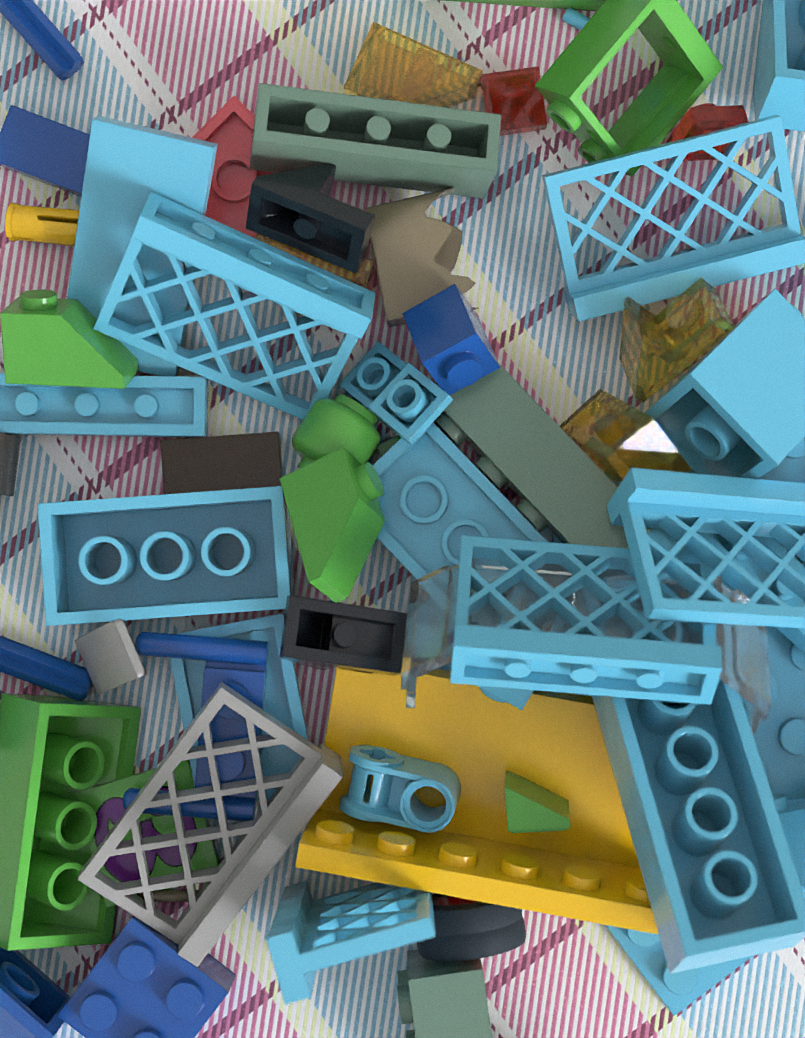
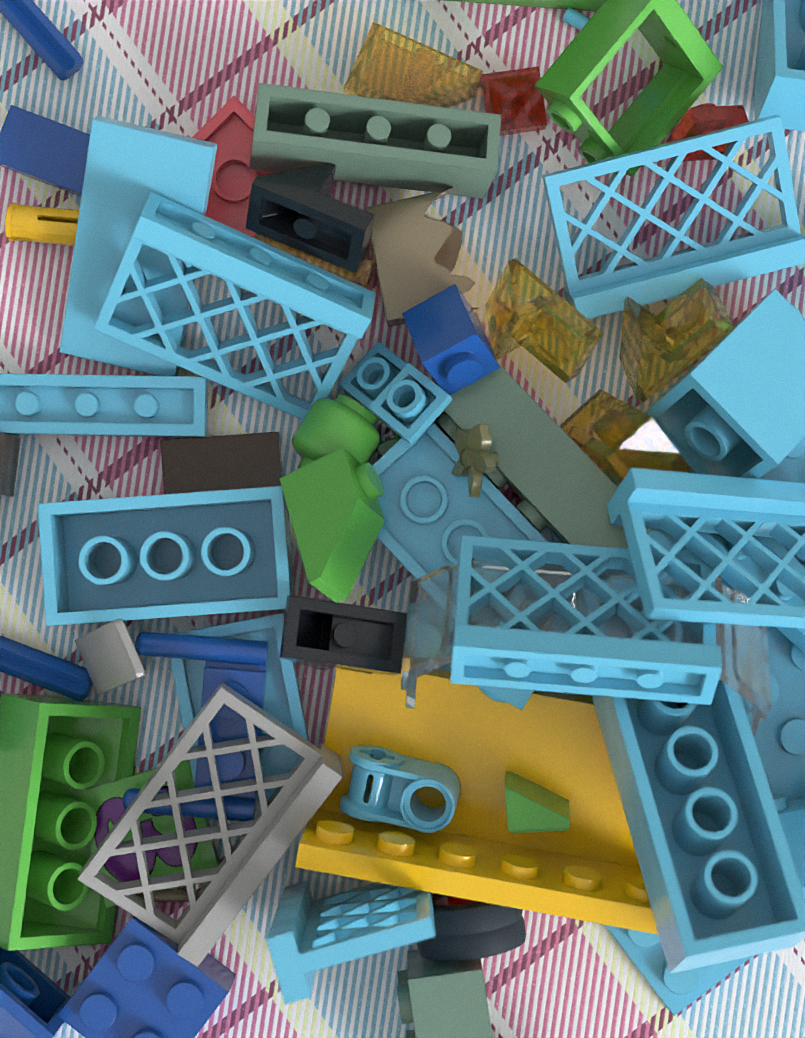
(56, 345): bright green slope -> none
(474, 456): none -> olive plant
(534, 316): none -> clear yellow slope

